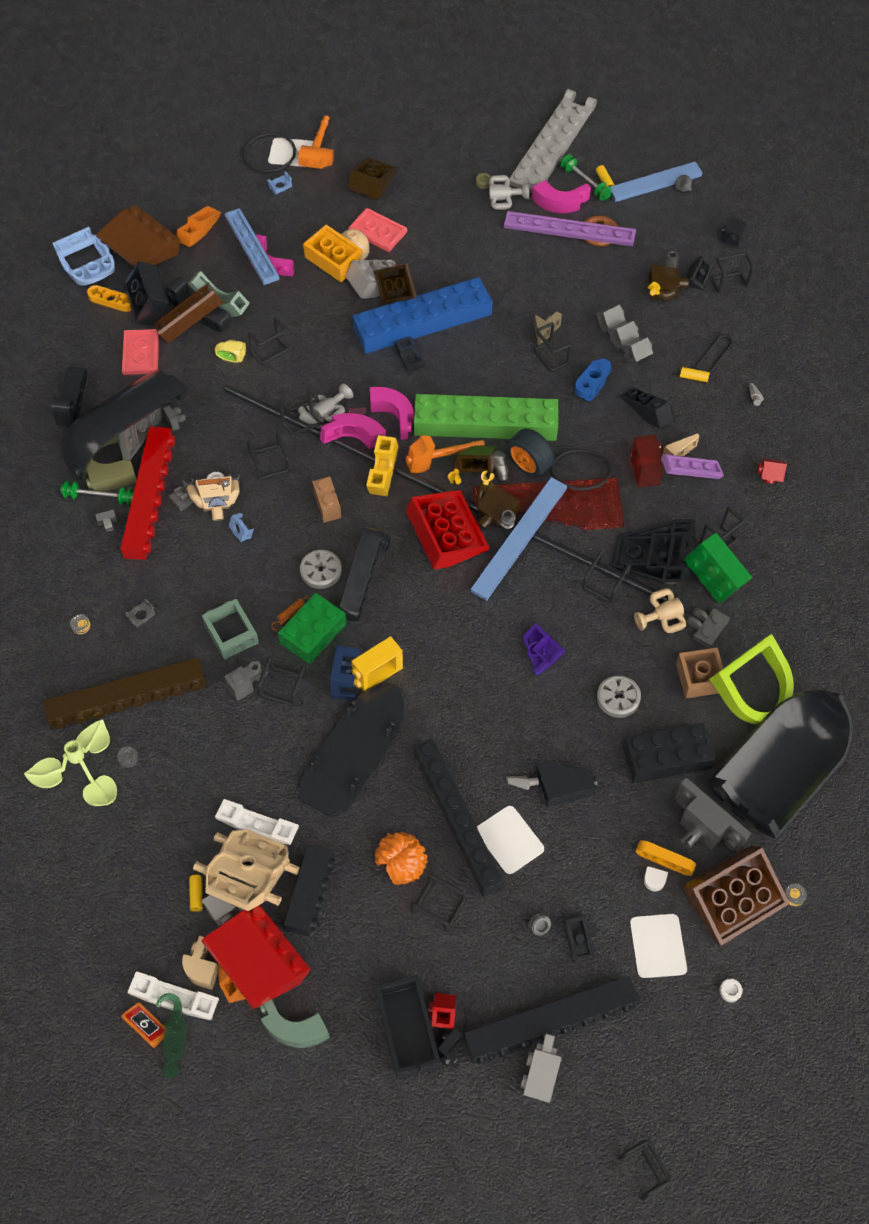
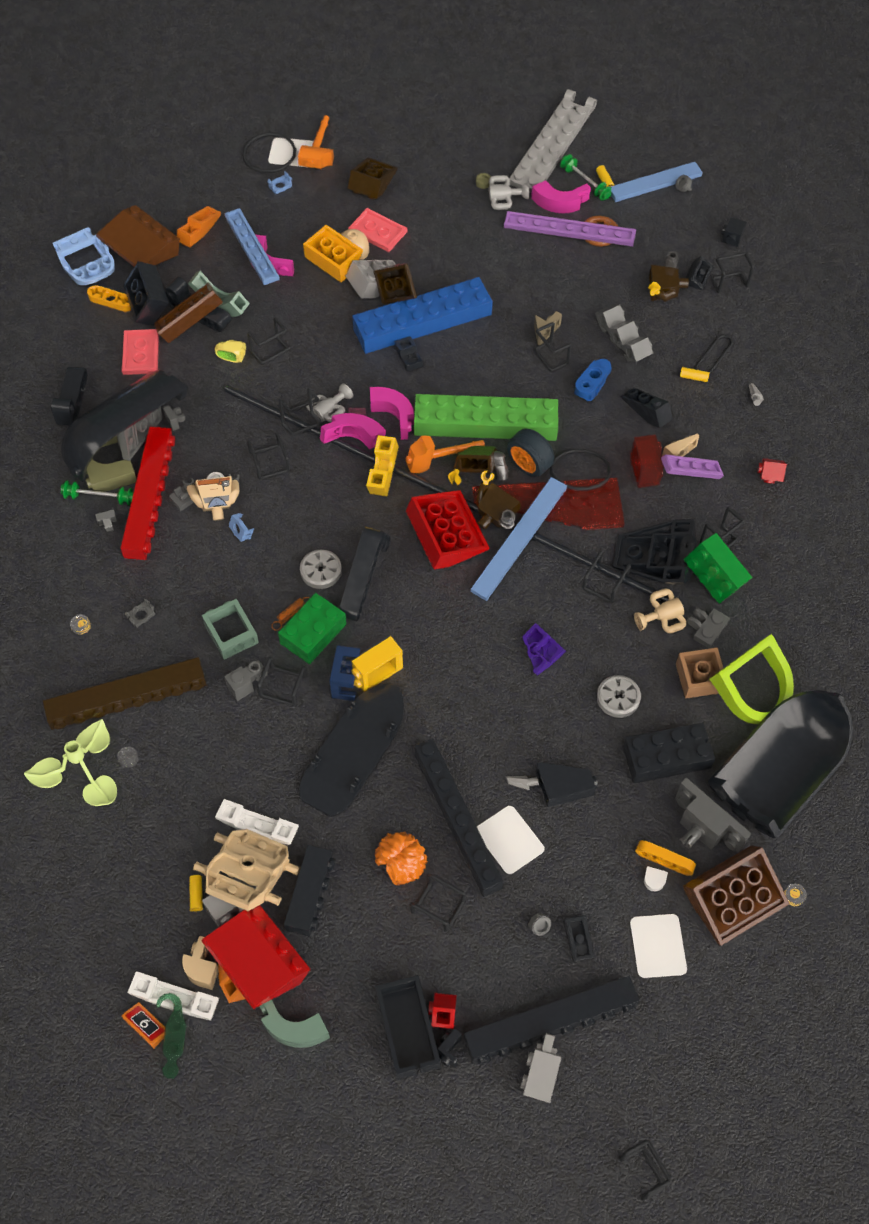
(307, 417): light grey bar -> none
(326, 499): medium nougat piece -> none
(730, 990): white tile -> none

